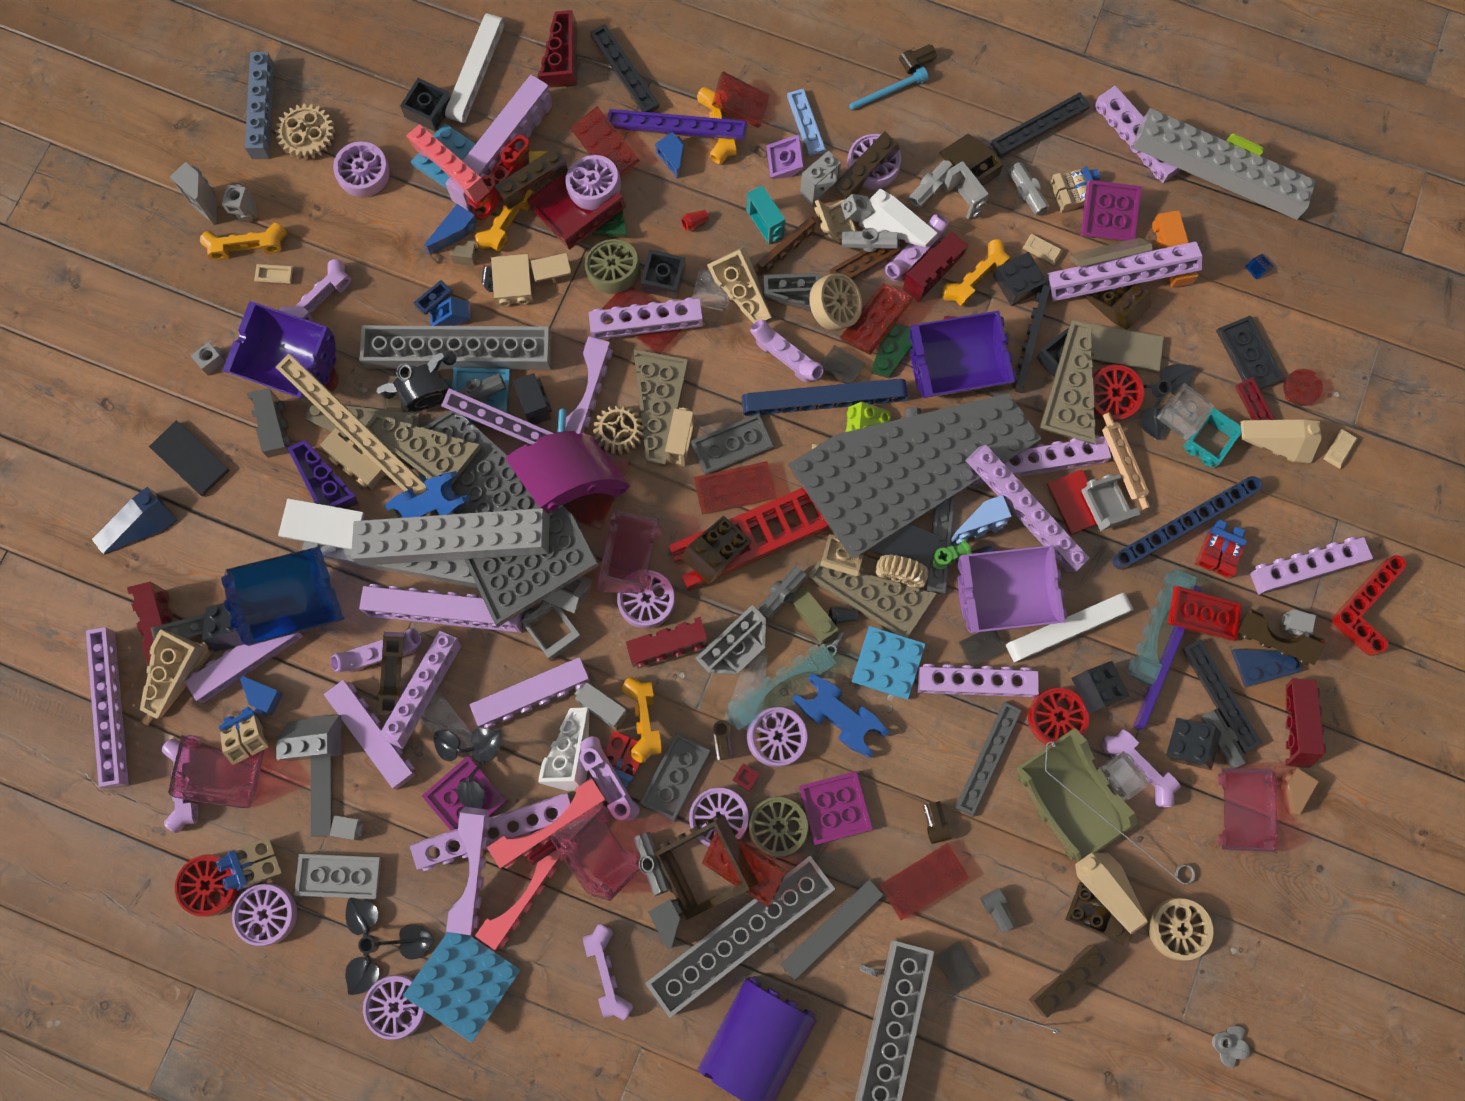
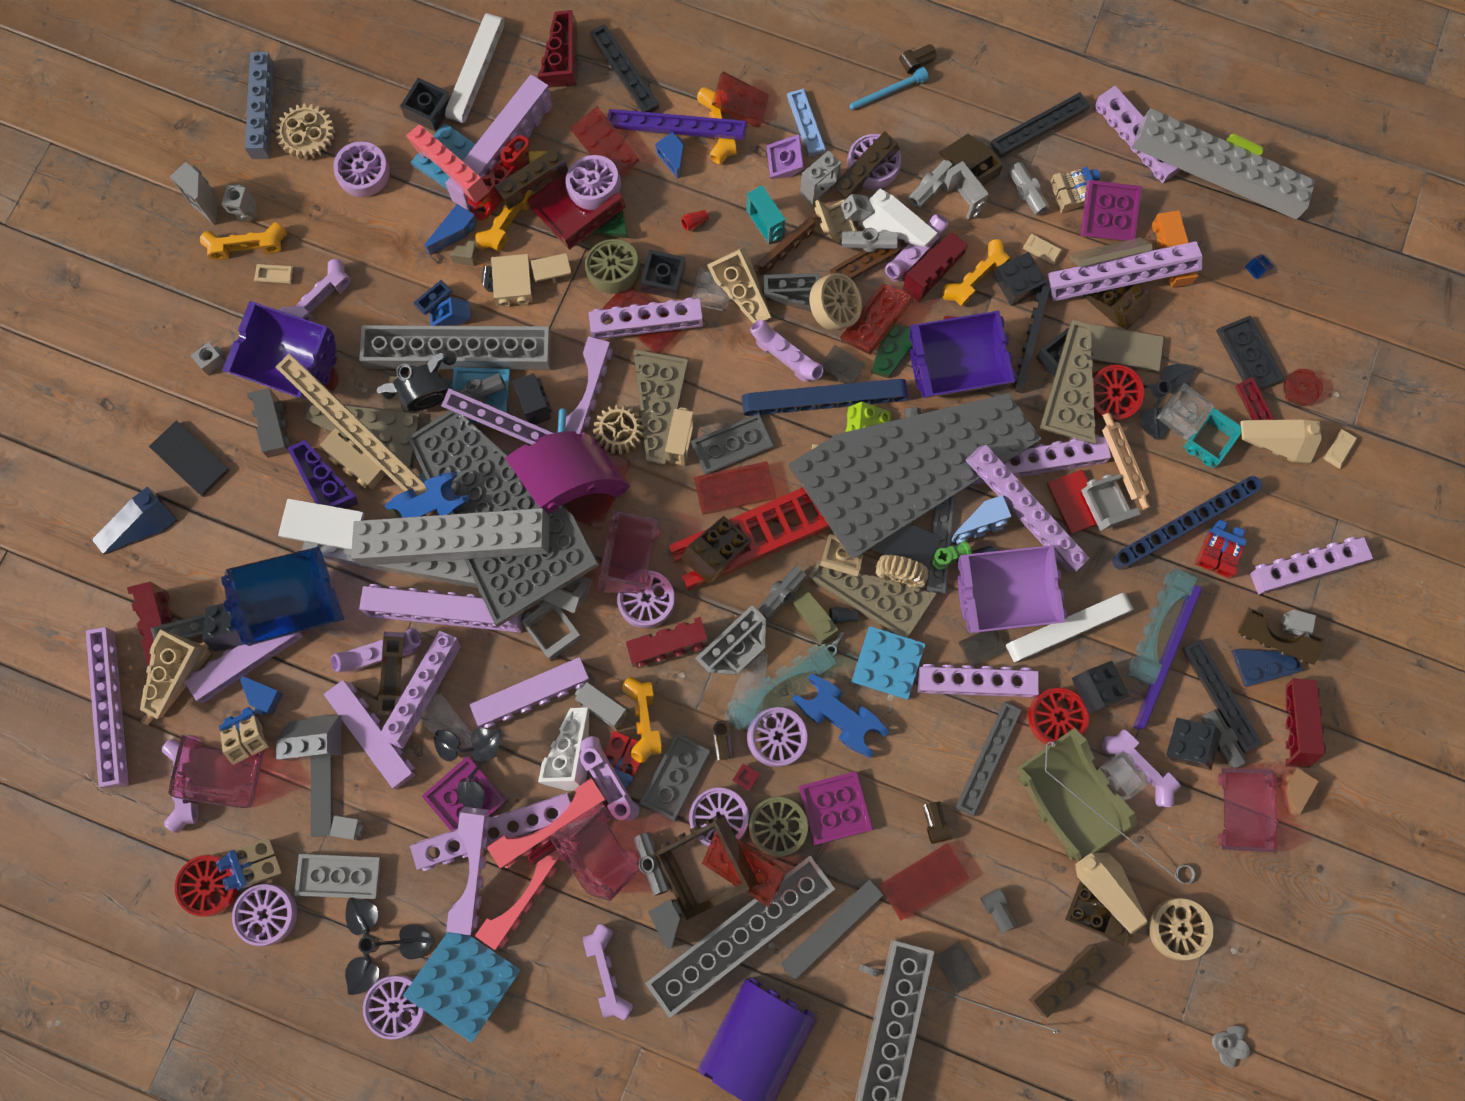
(424, 448): dark tan wing -> none
(1204, 613): red tile -> none
(1365, 601): red beam -> none

